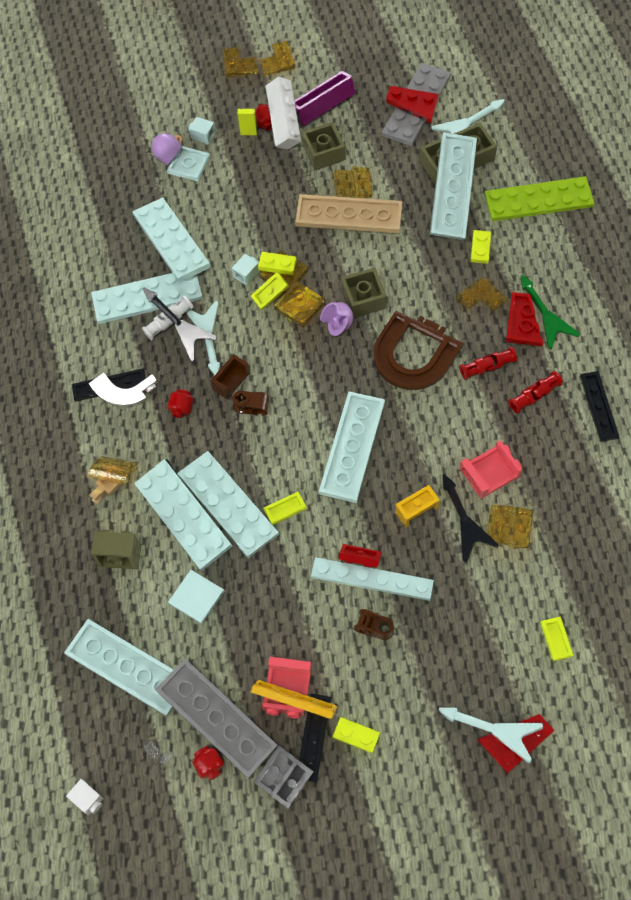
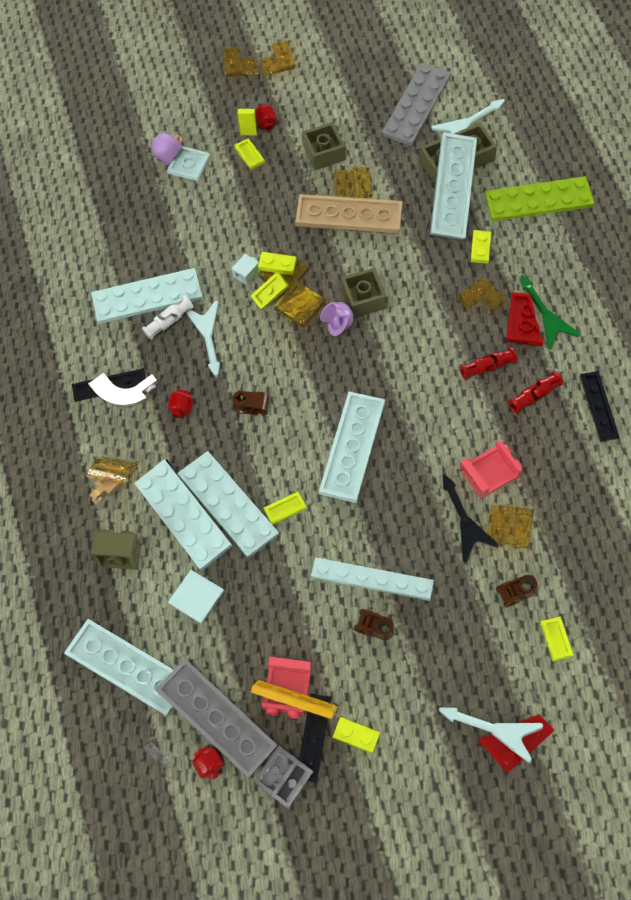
(85, 797): white brick -> none
(171, 240): light aqua plate -> none
(187, 331): piece -> none
(202, 130): light aqua brick -> none
(230, 376): reddish brown panel -> none
(249, 154): none -> neon yellow tile
(283, 113): white brick -> none
(324, 97): magenta brick -> none
(360, 555): red plate -> none
(413, 378): reddish brown piece -> none
(415, 101): red wing -> none
(416, 504): yellow panel -> none
(513, 592): none -> reddish brown piece

